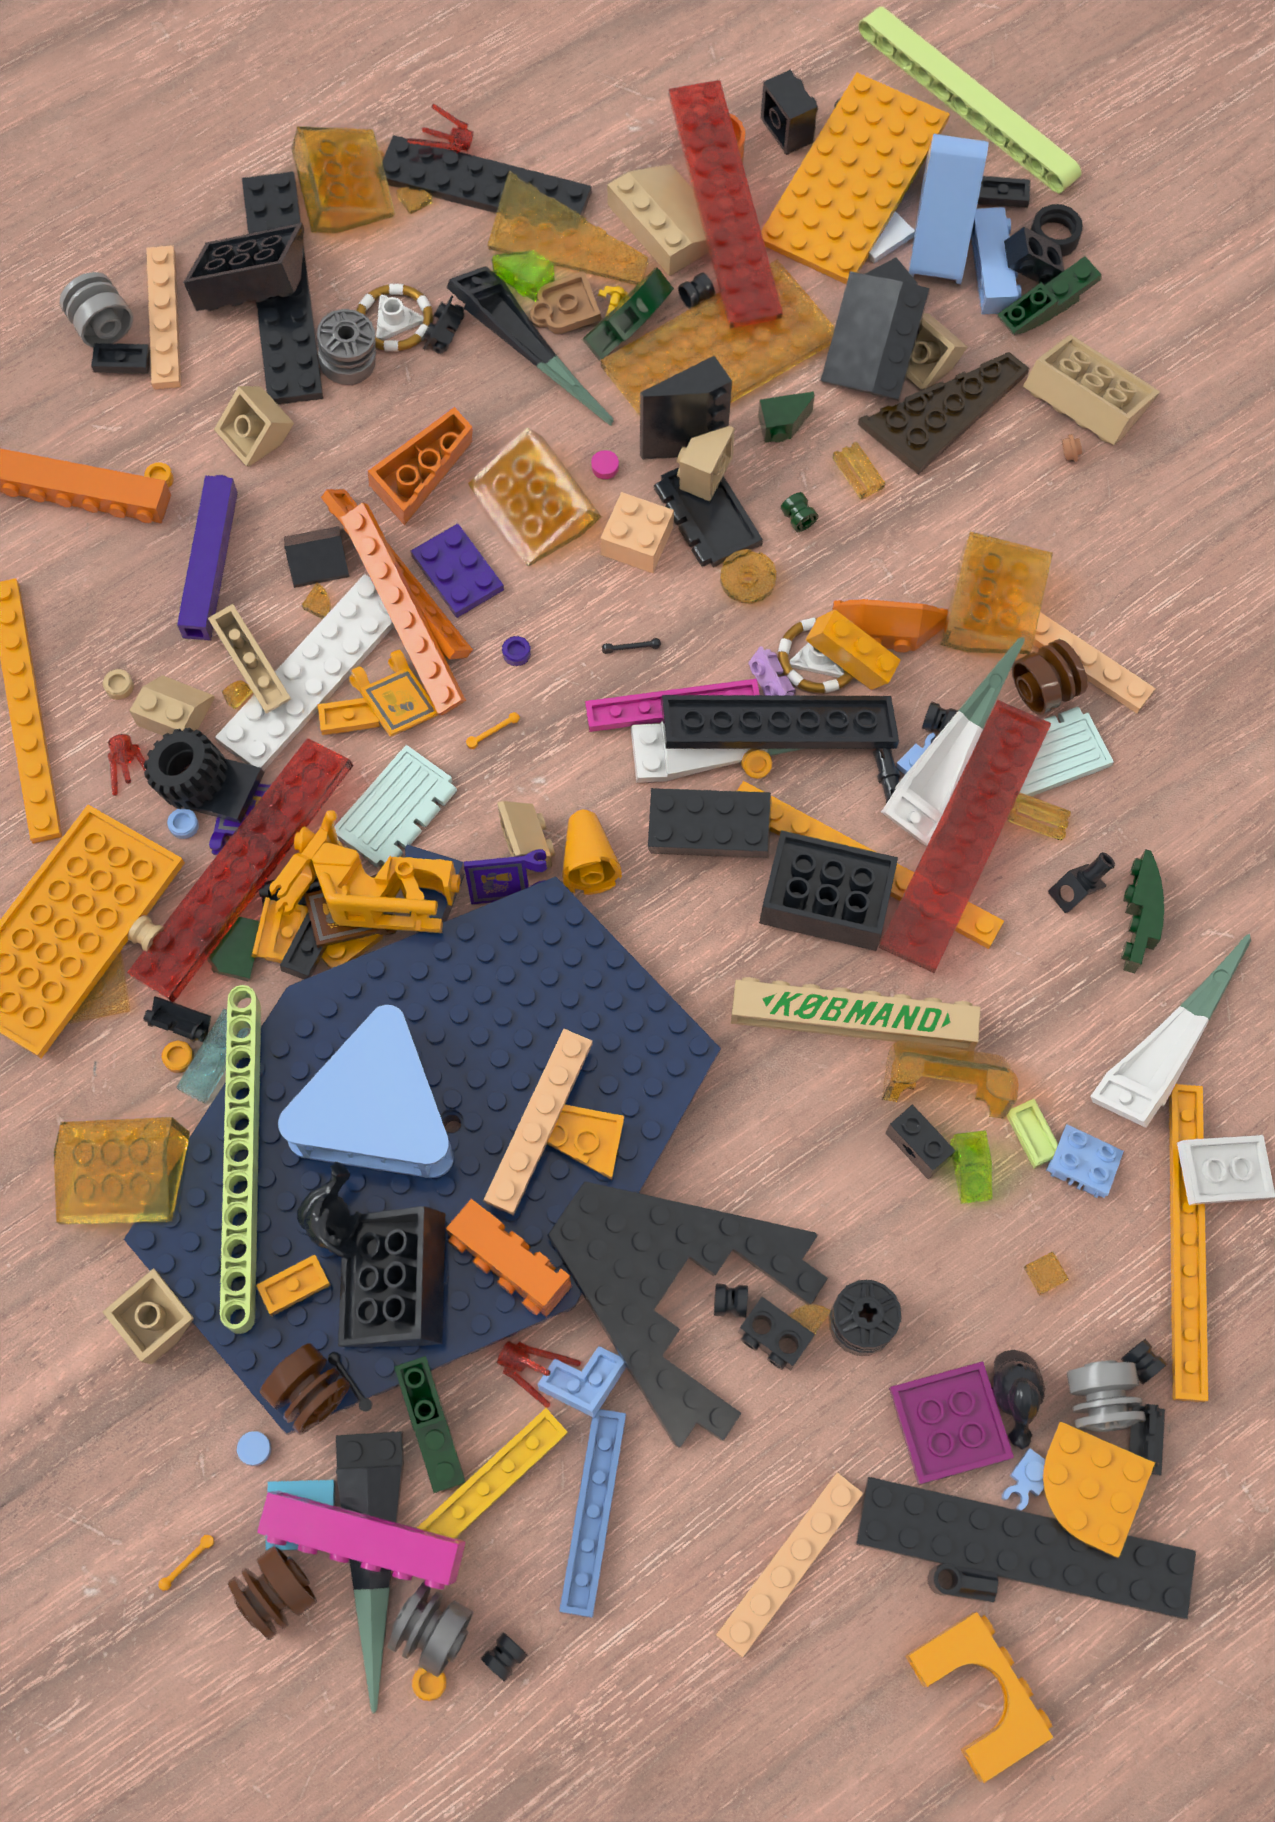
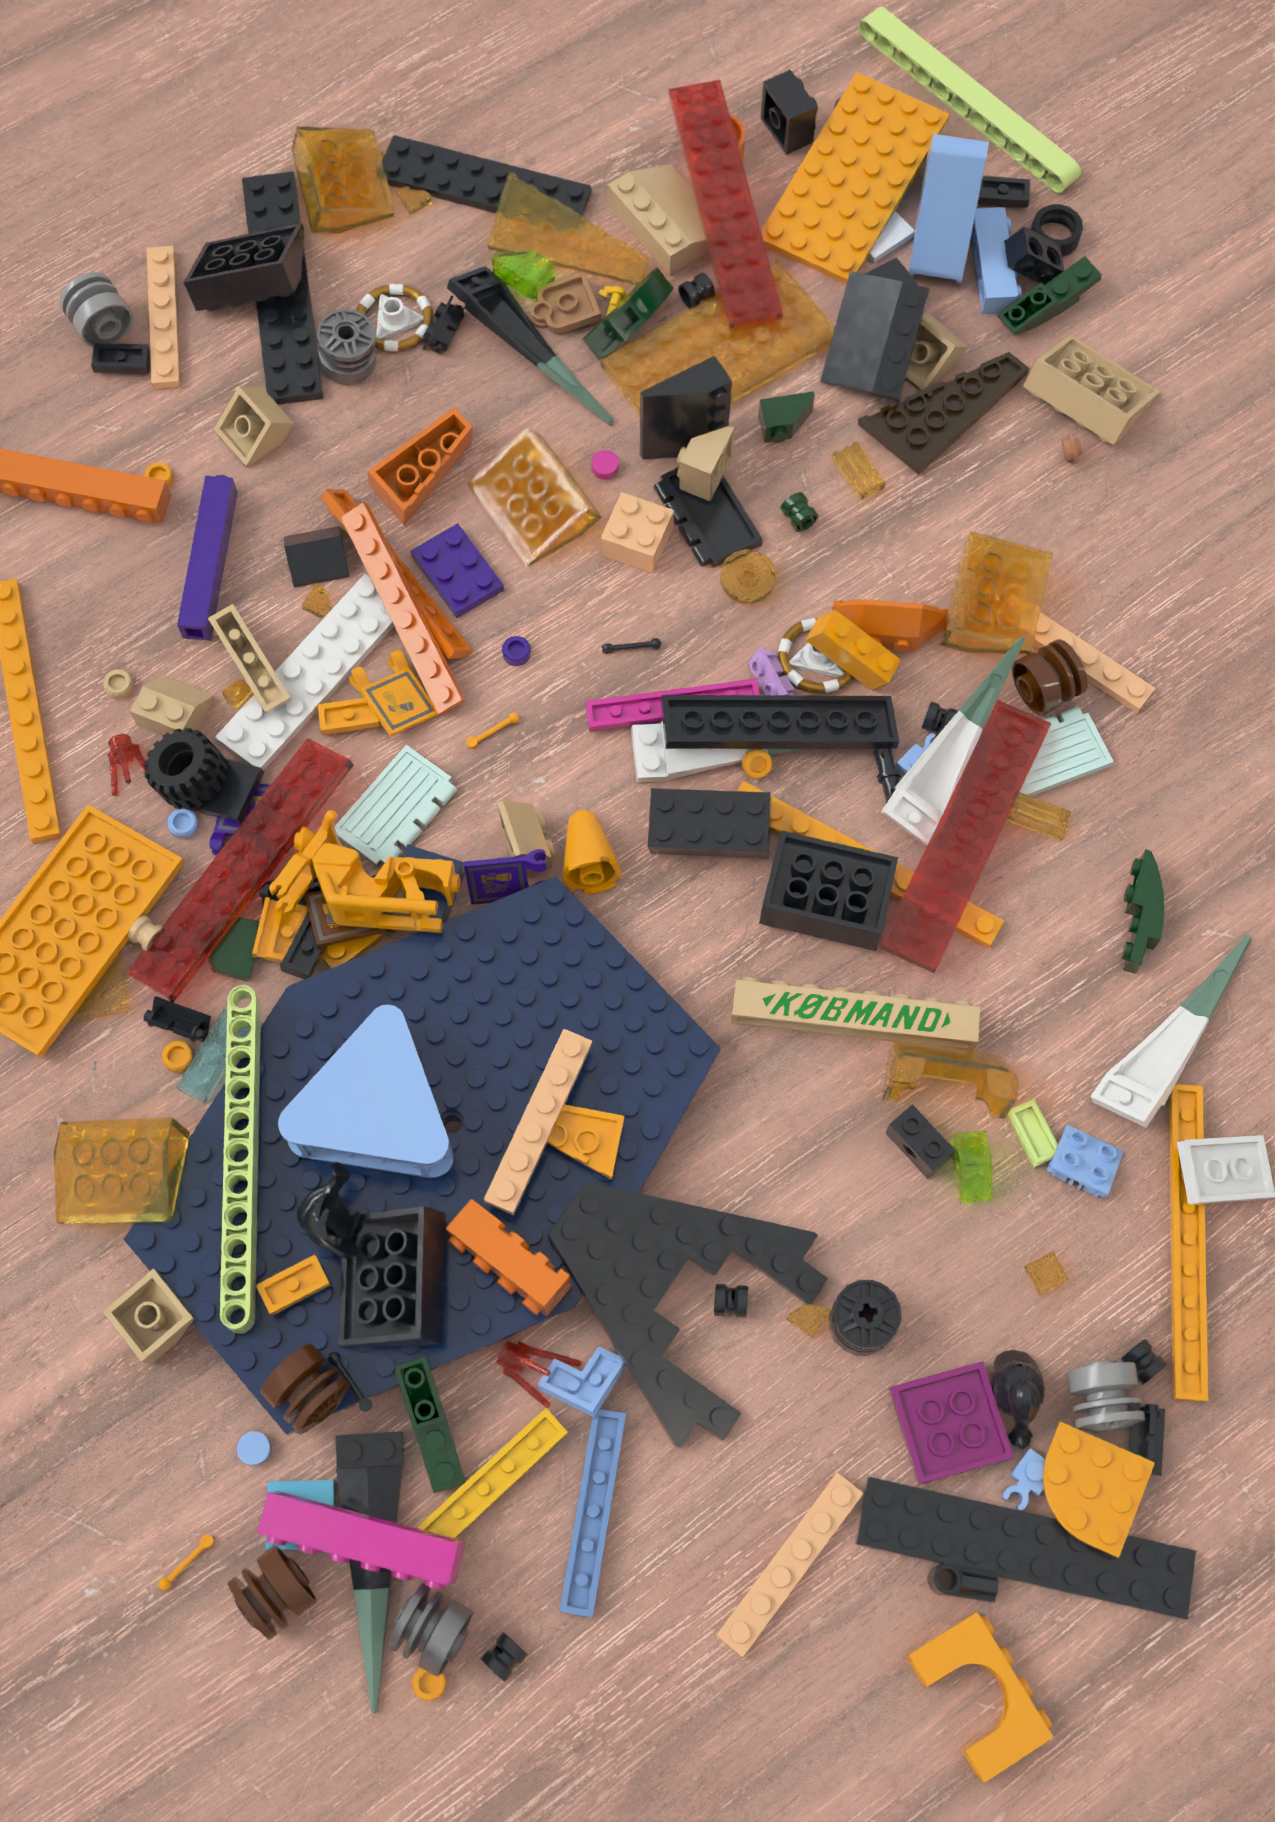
(459, 138): clear red plant -> none
(781, 1327): black brick -> none
(1083, 881): black bracket -> none

